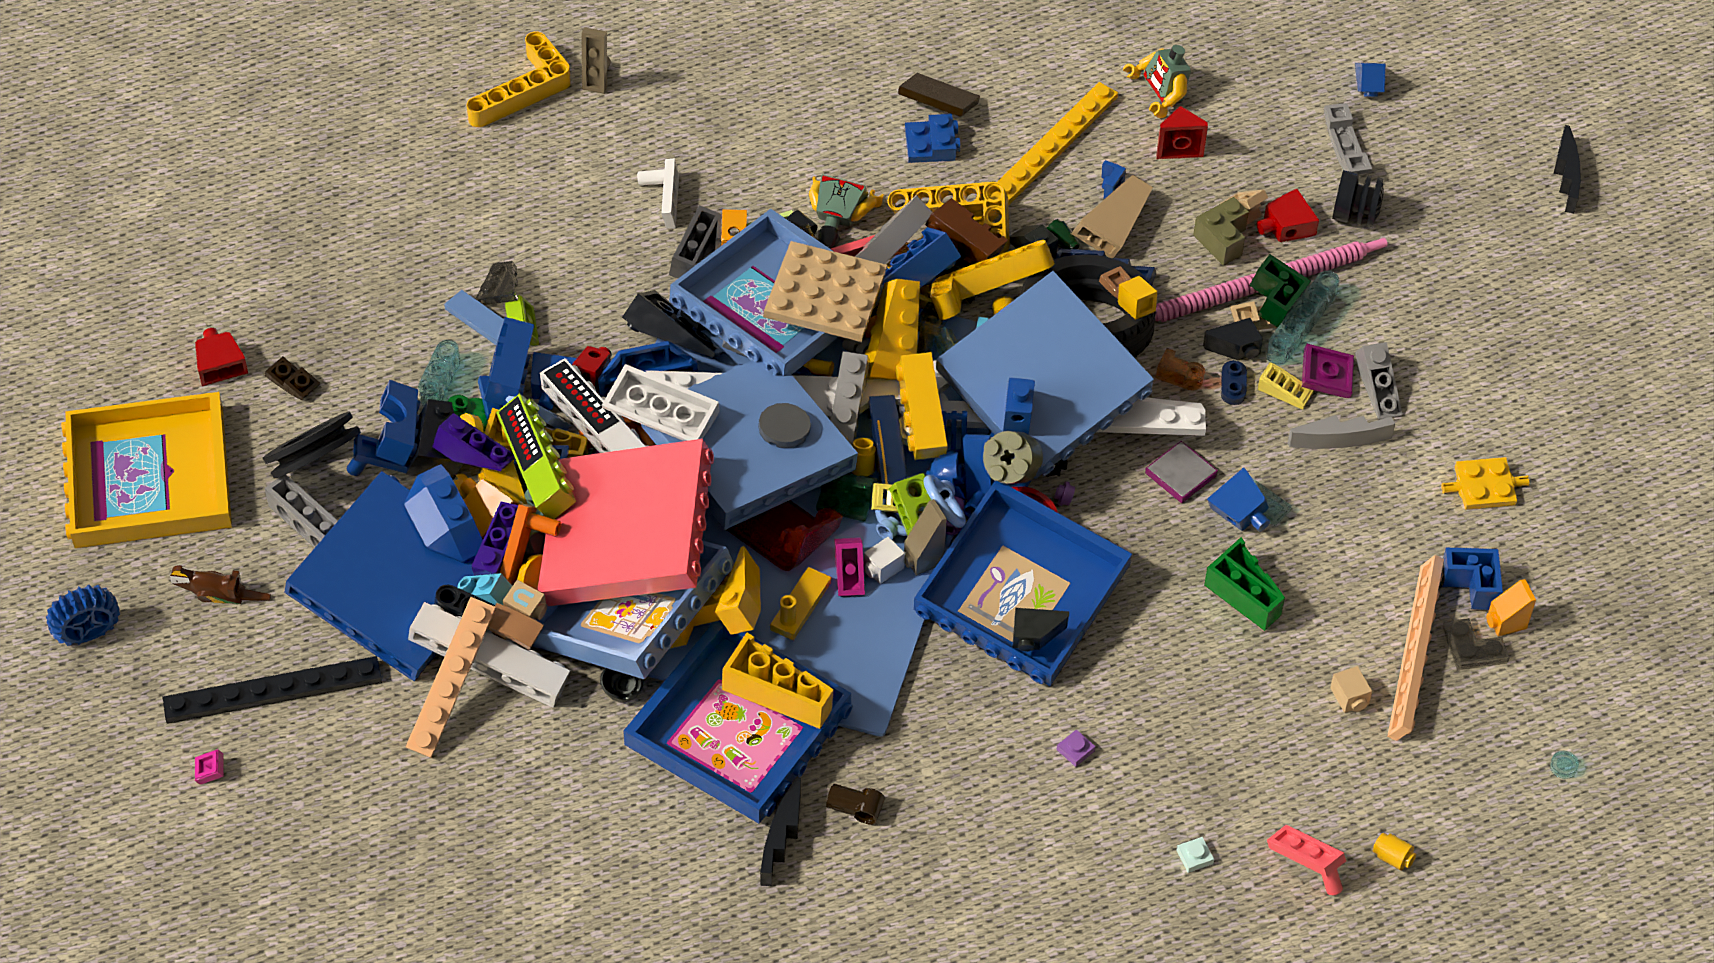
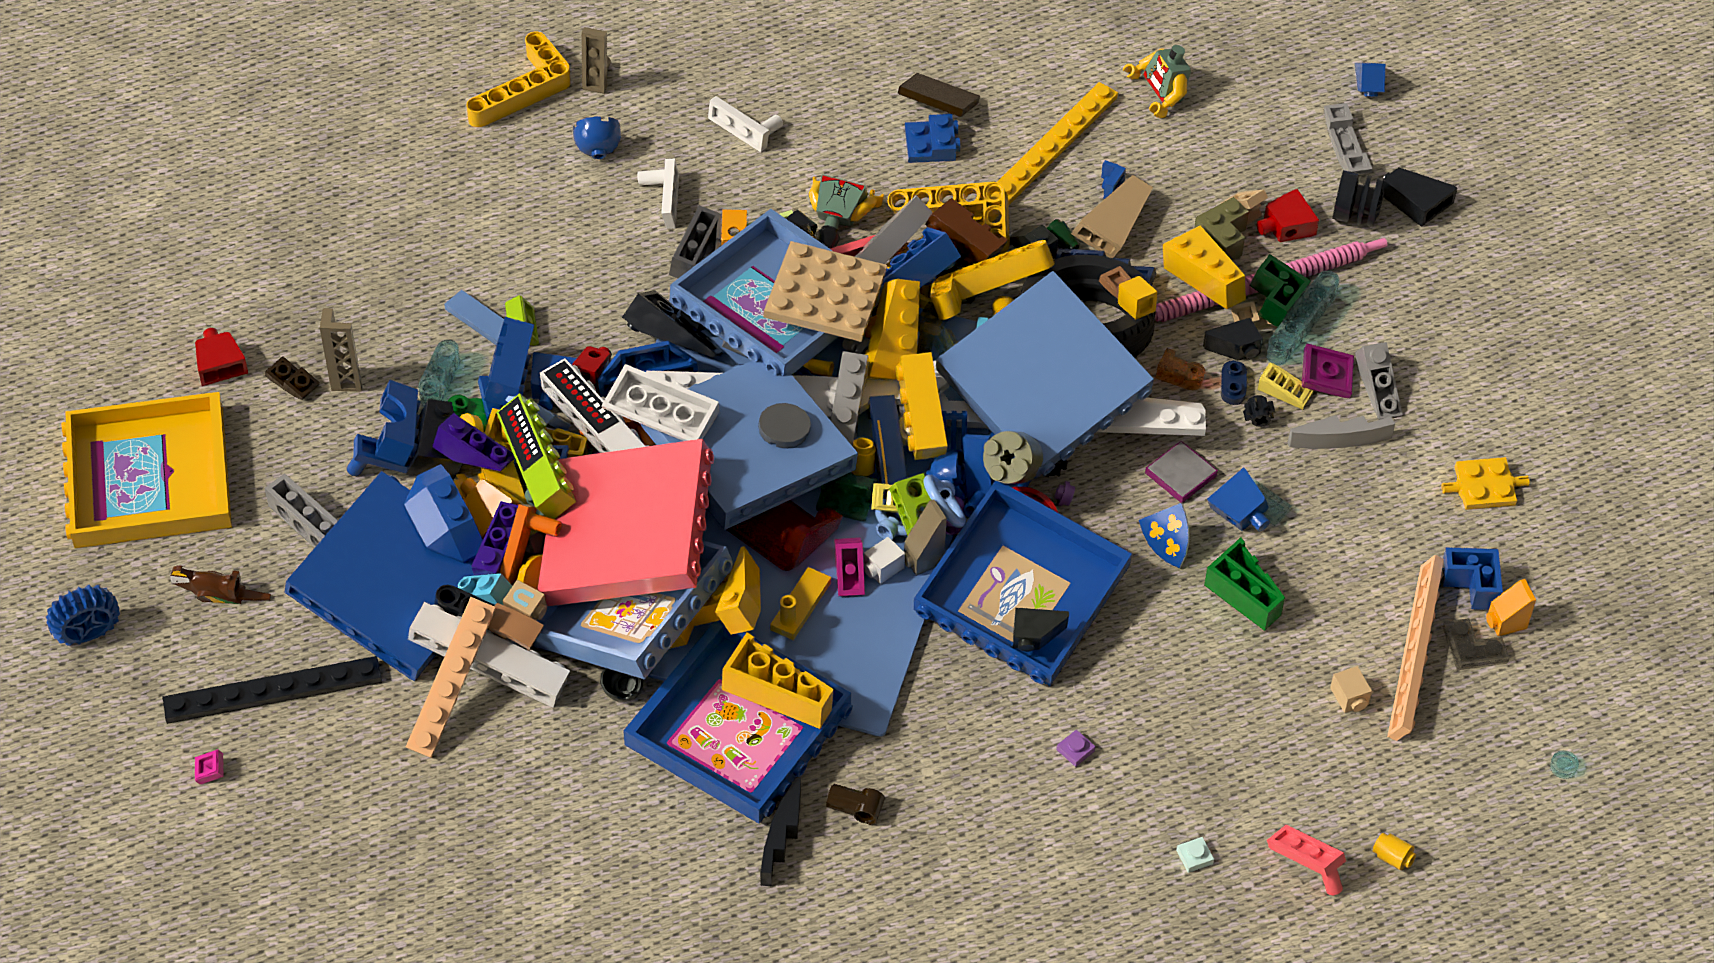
(311, 445): black tyre -> none
(334, 356): none -> dark tan fence
(499, 284): clear smoke wing -> none
(597, 137): none -> blue cylinder
(742, 125): none -> white piece
(1019, 402): blue torso -> none
(1168, 534): none -> blue shield
(1182, 136): red slope -> none
(1205, 266): none -> yellow wedge
(1259, 410): none -> black gear
(1417, 194): none -> black slope
(1569, 167): black slope -> none

